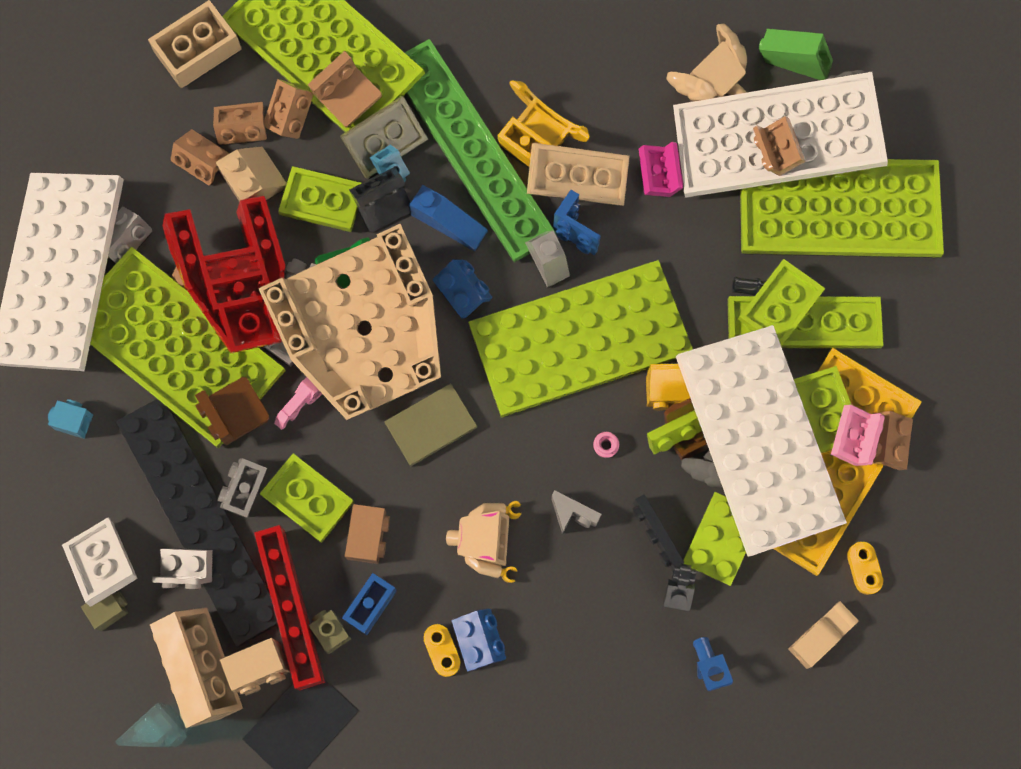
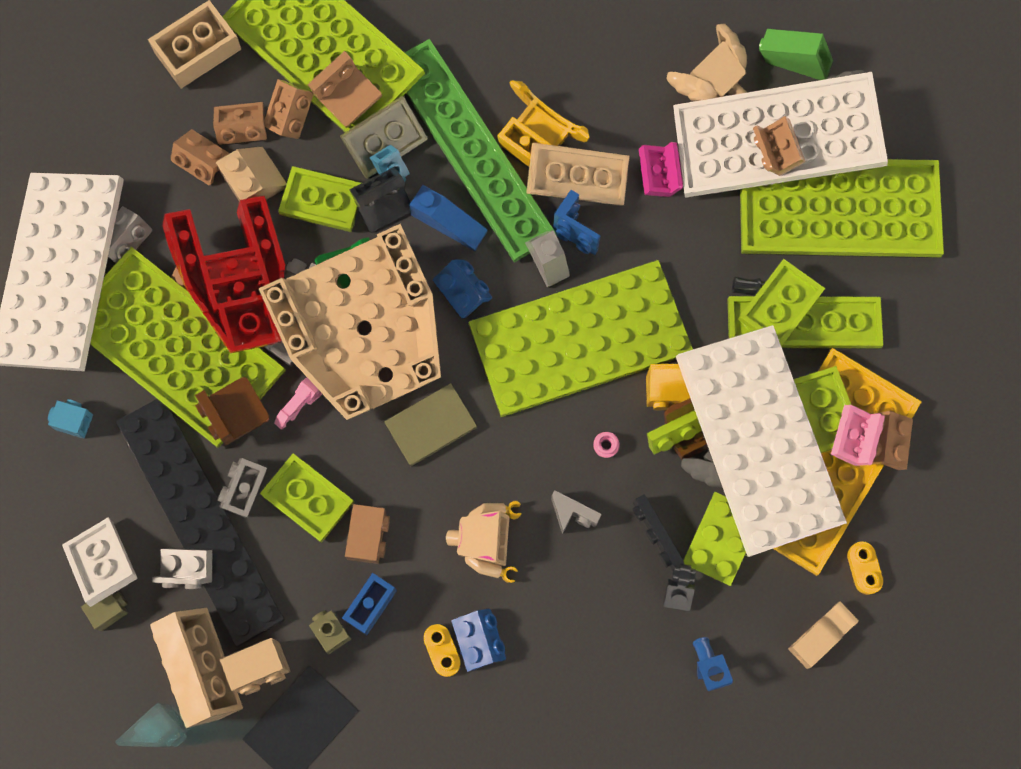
(289, 608): red brick -> none

